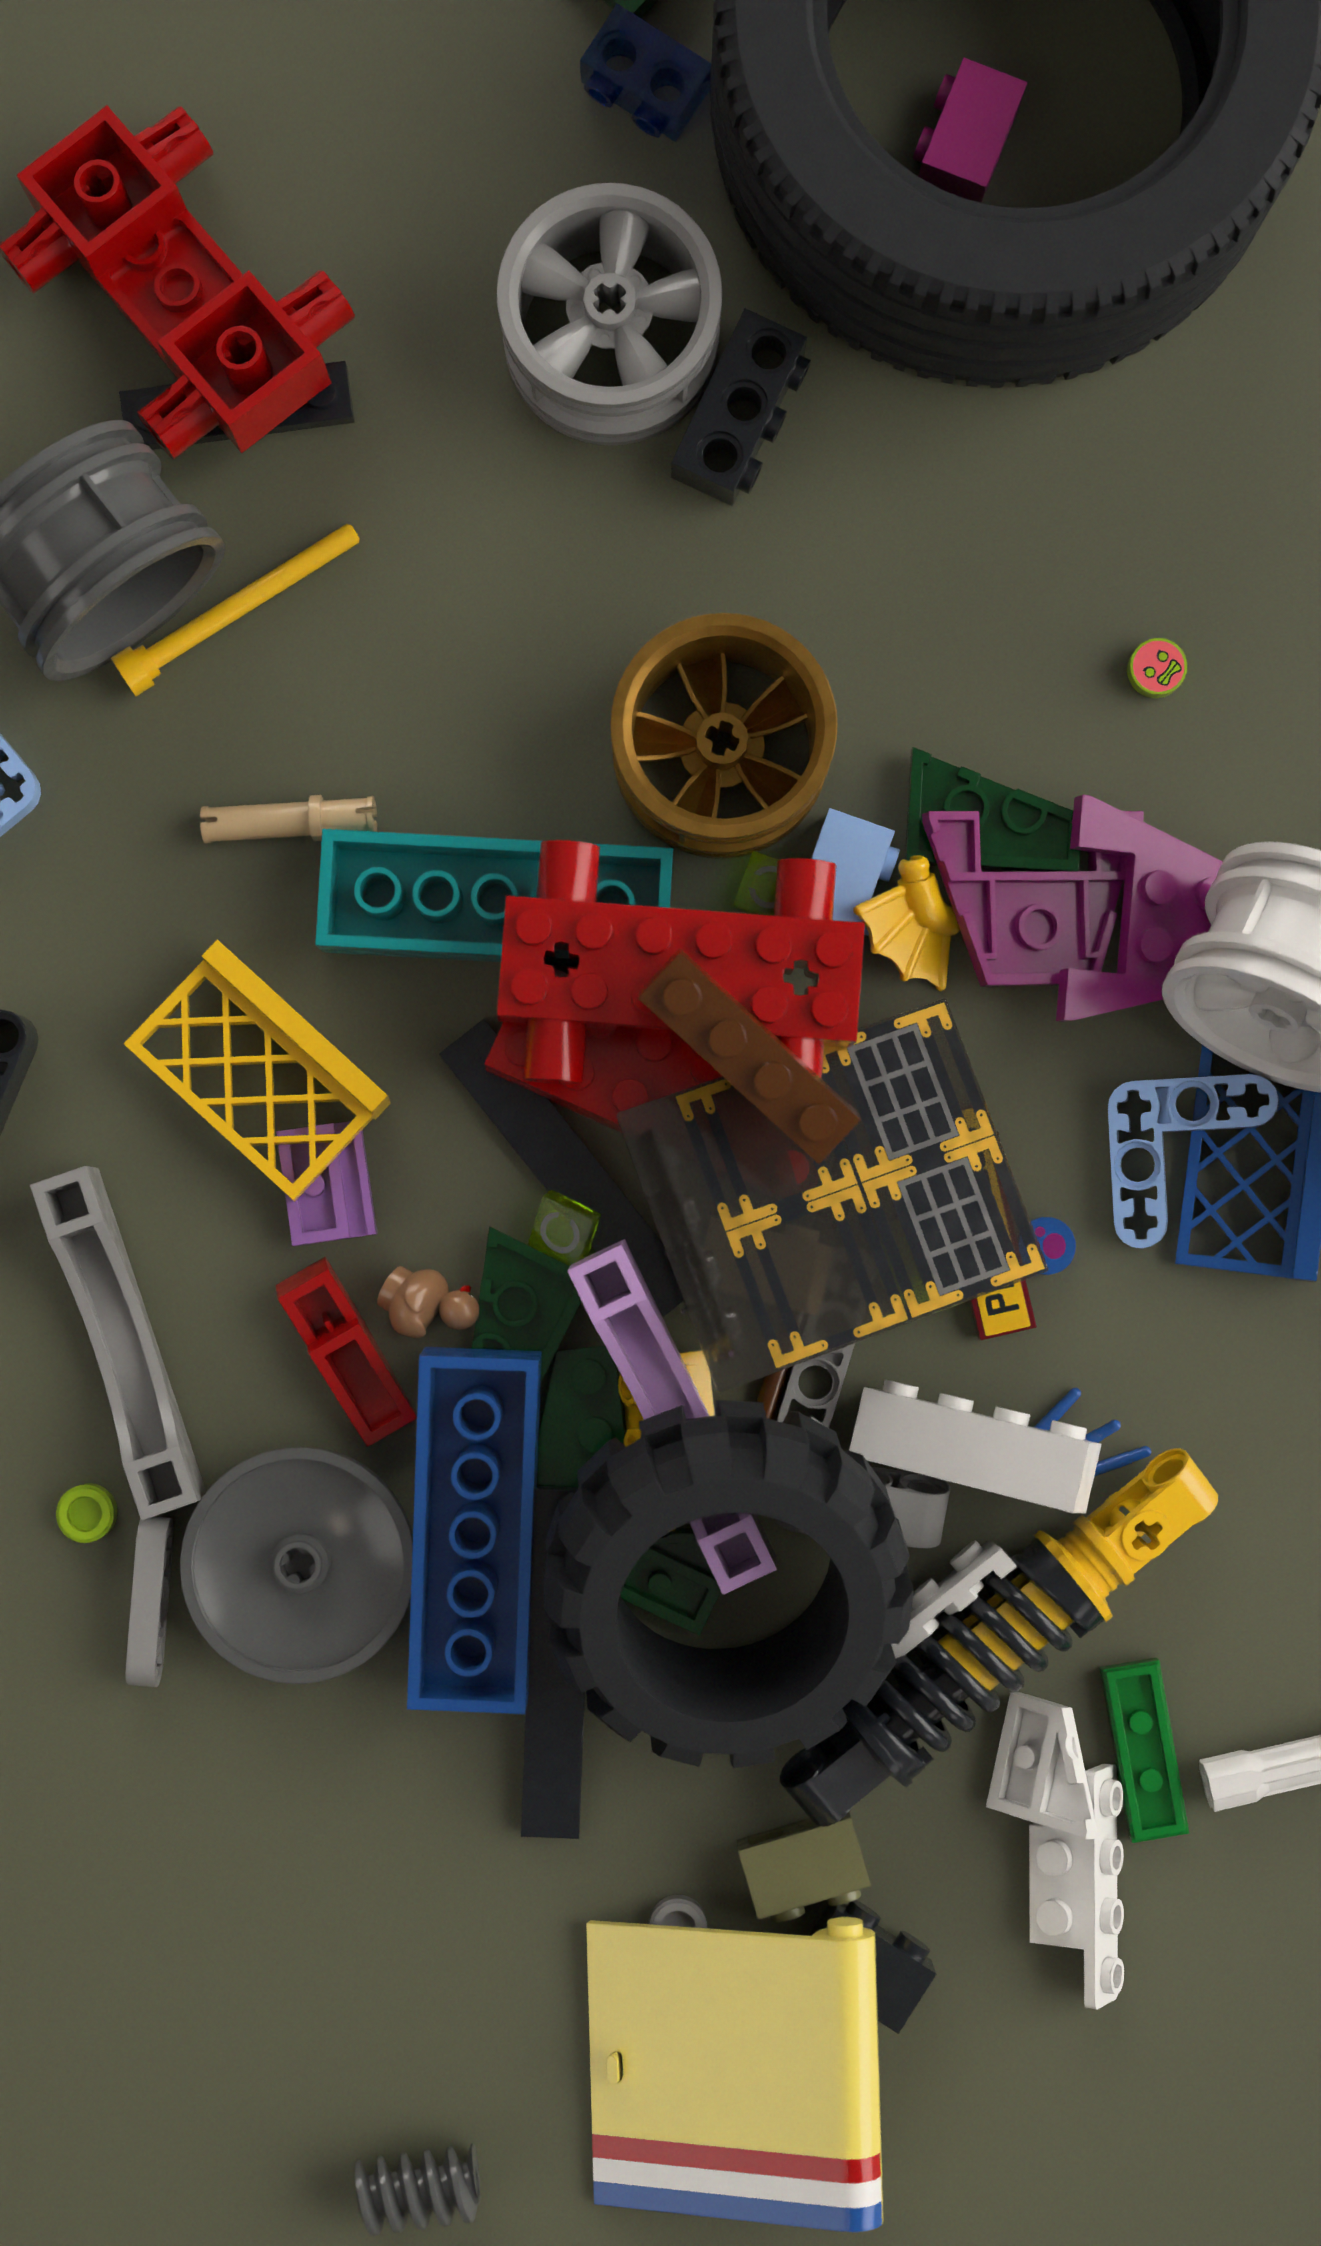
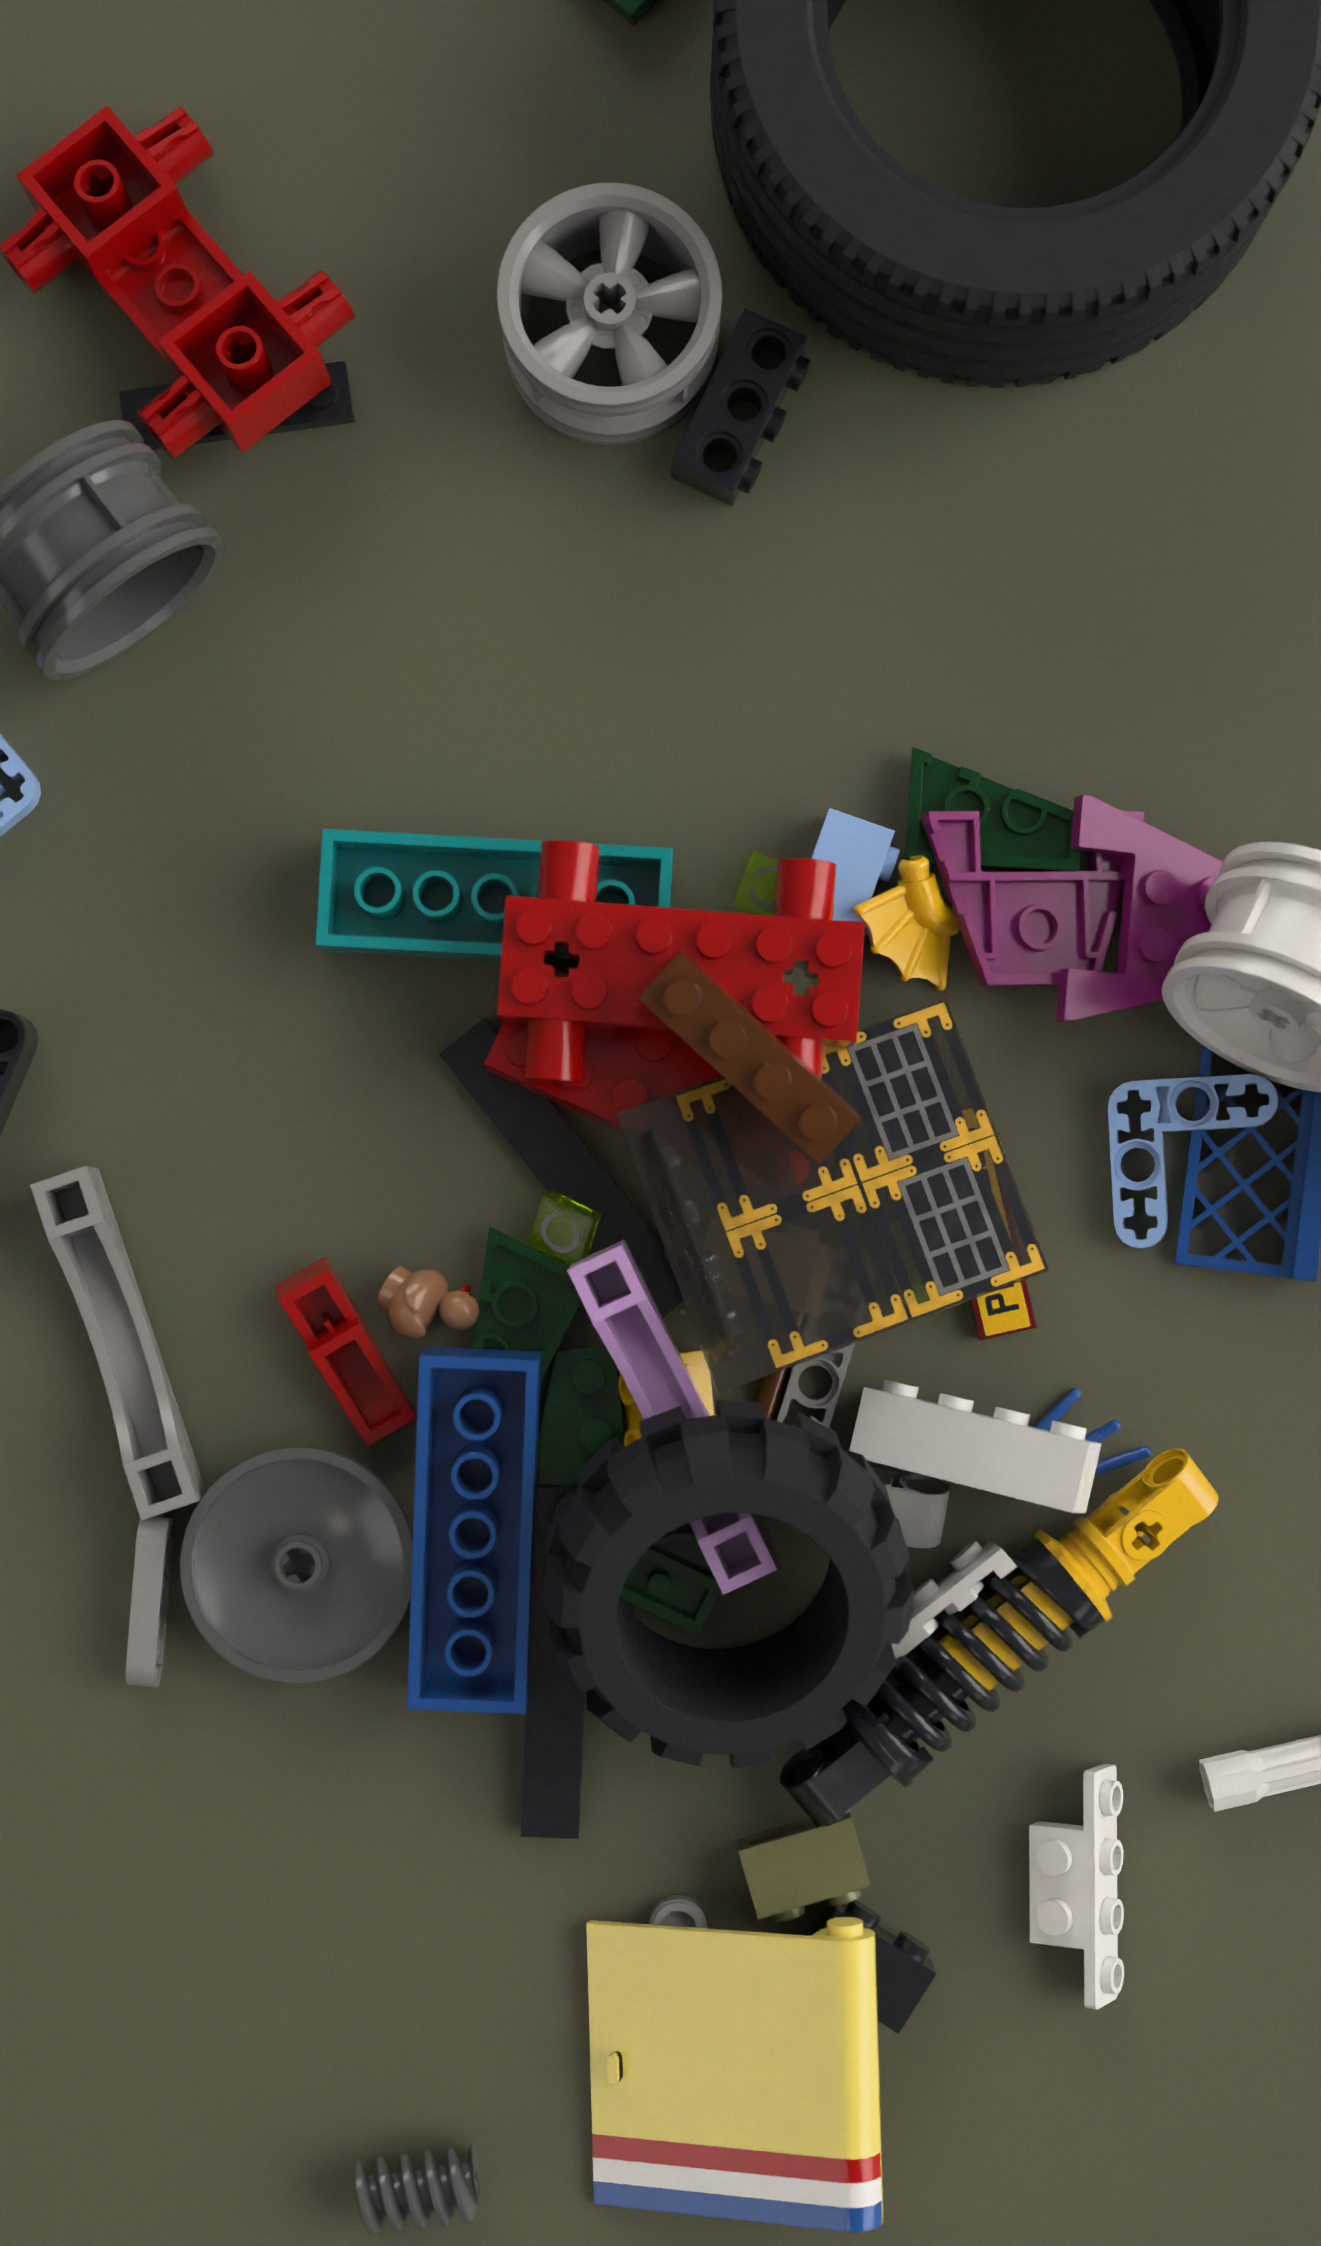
(86, 1513): lime tile -> none
(142, 665): yellow piece -> none
(287, 819): tan pin -> none
(292, 1034): yellow fence -> none
(339, 1200): medium lavender plate -> none
(656, 64): clear blue brick -> none
(699, 653): pearl gold wheel -> none
(971, 130): dark pink brick -> none
(1042, 1768): white wing -> none
(1055, 1242): blue tile -> none
(1144, 1750): green tile -> none
(1157, 668): tile -> none

